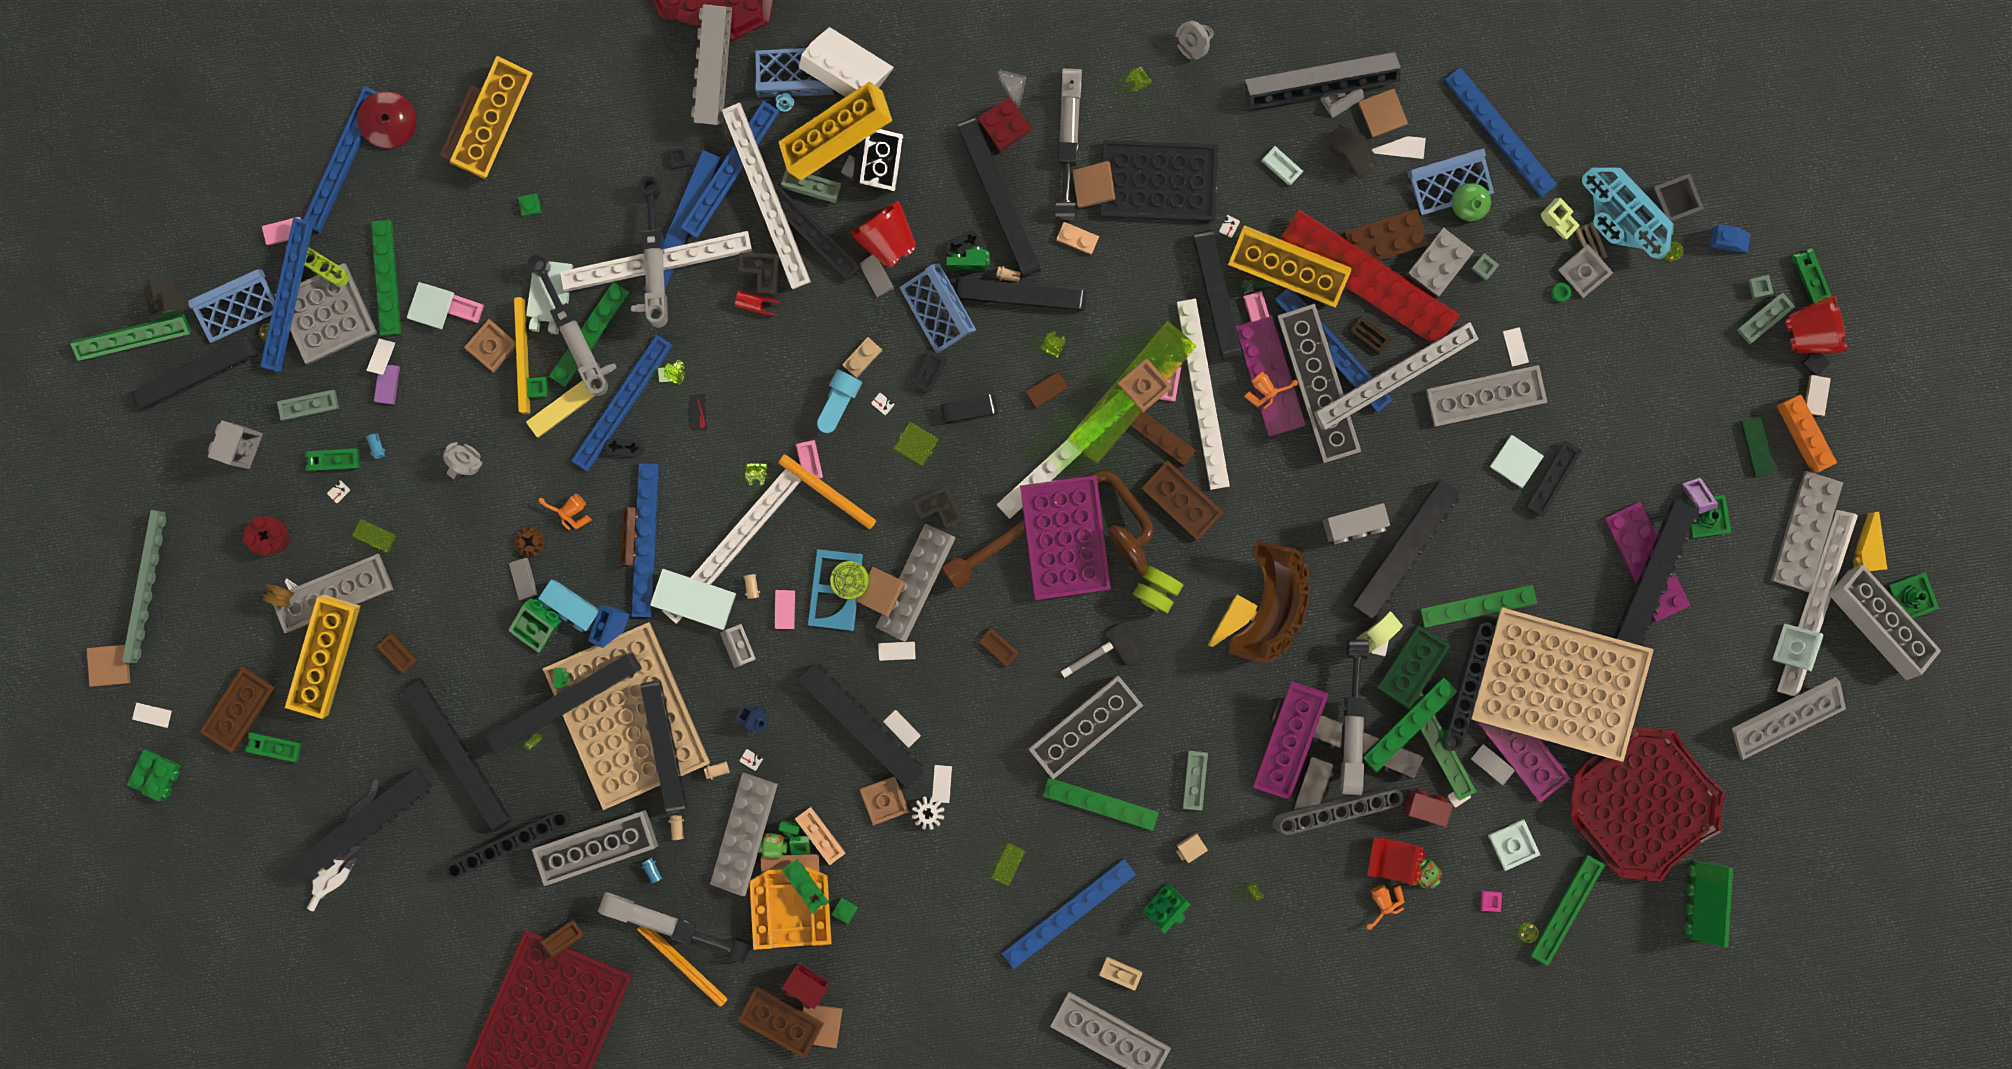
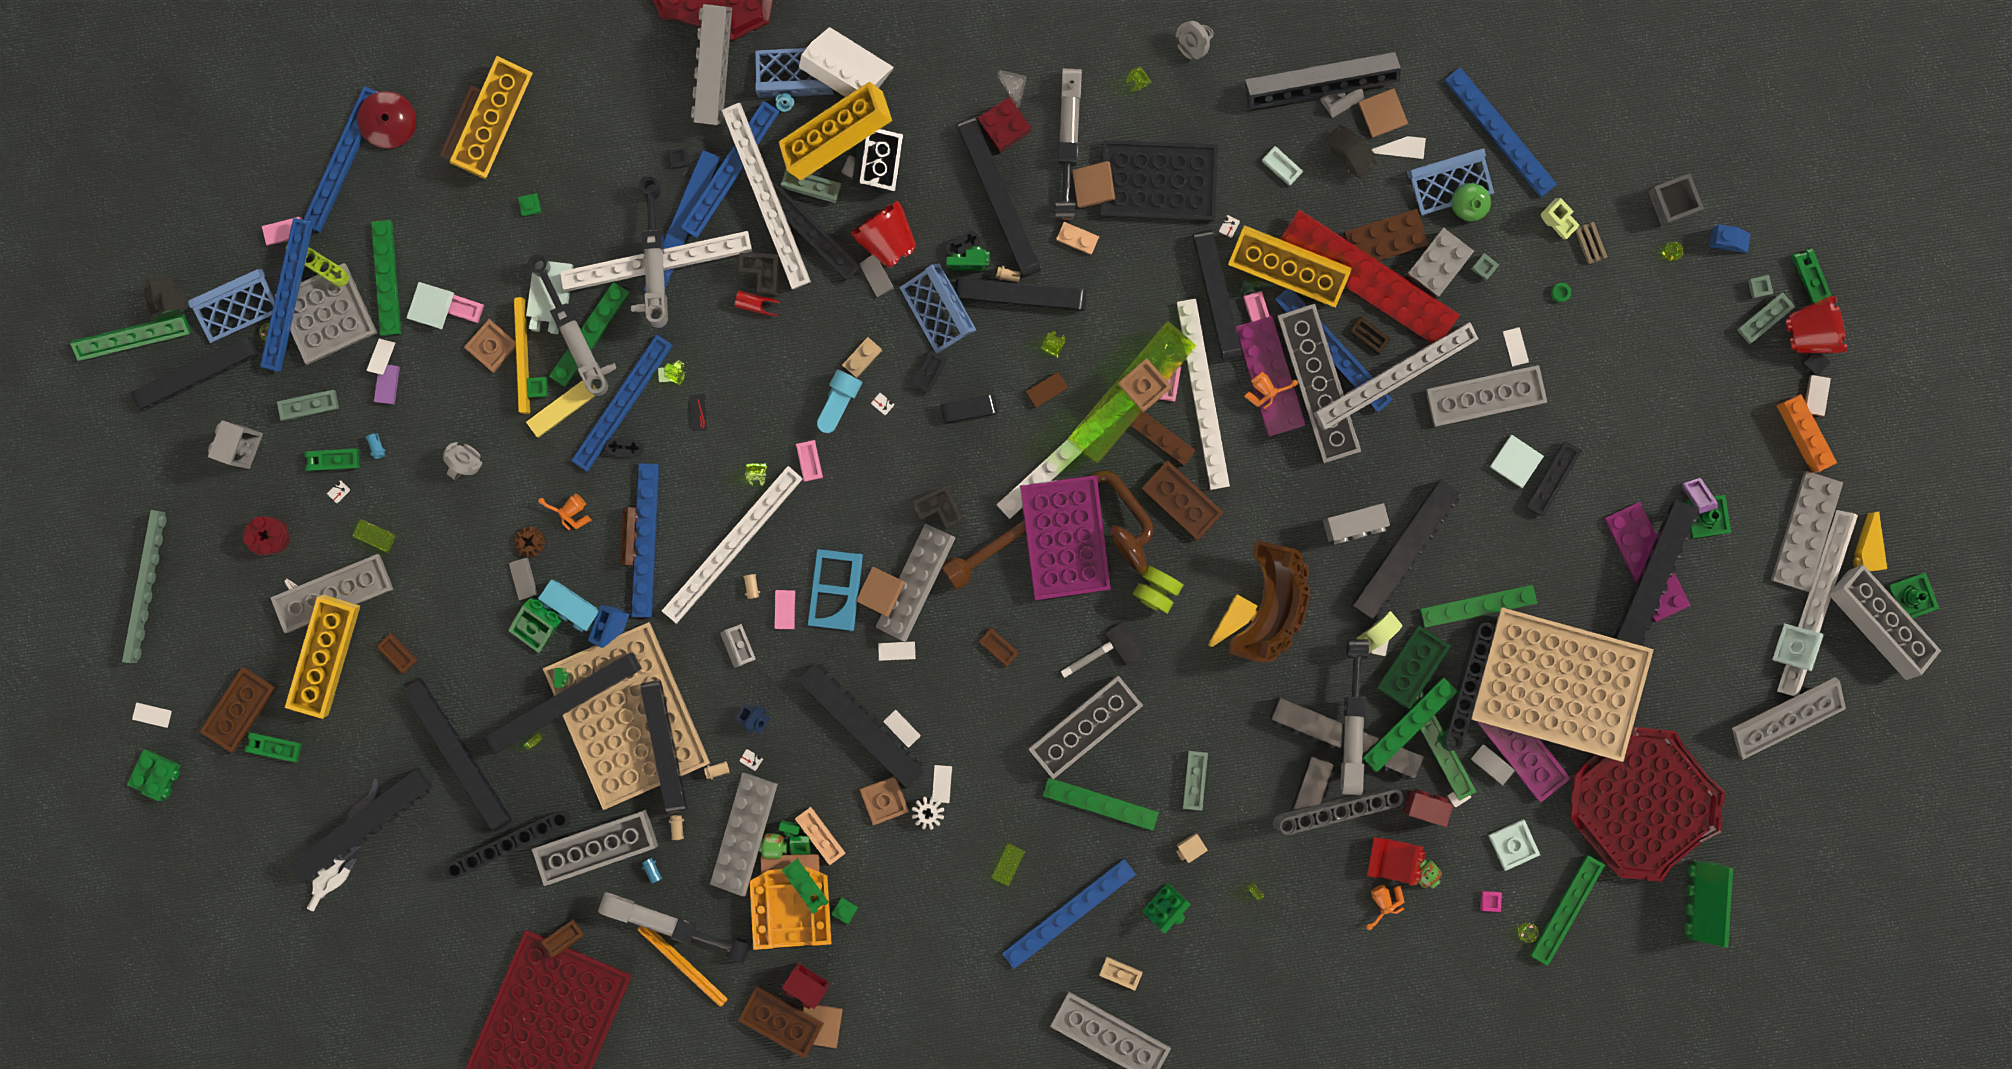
(106, 666): medium nougat tile -> none
(278, 596): pearl gold wheel -> none
(693, 599): light aqua tile -> none
(827, 491): light orange axle -> none
(849, 580): lime tile -> none
(916, 443): clear neon green piece -> none
(1290, 740): magenta plate -> none
(1585, 271): light grey tile -> none
(1621, 212): medium azure connector -> none
(1757, 446): dark green tile -> none

